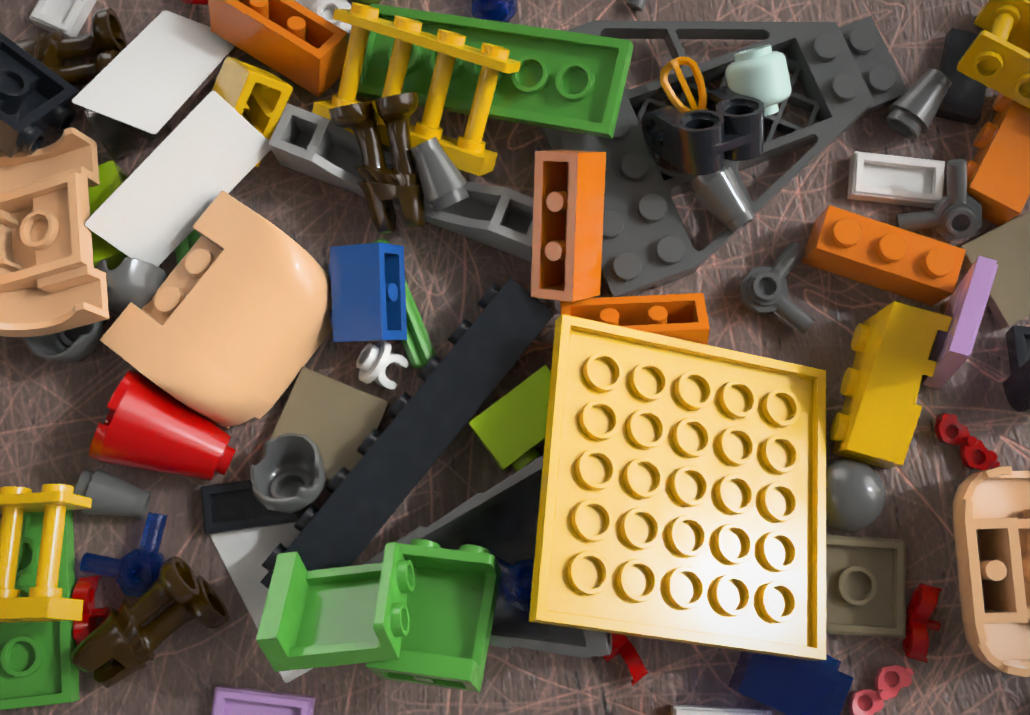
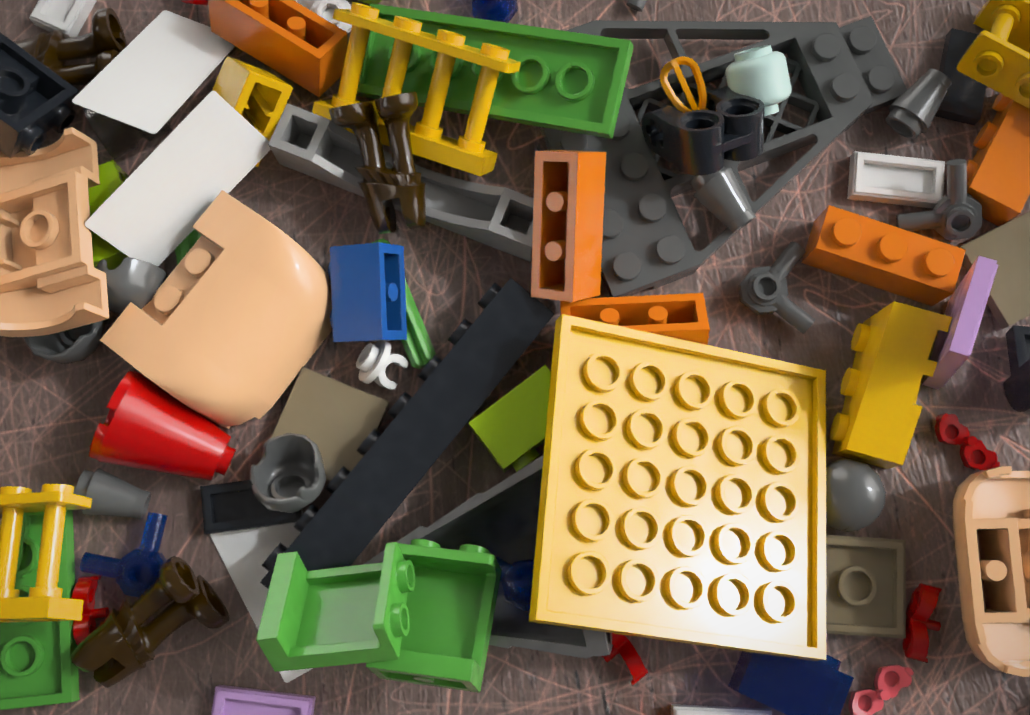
(438, 175): dark grey cone -> none

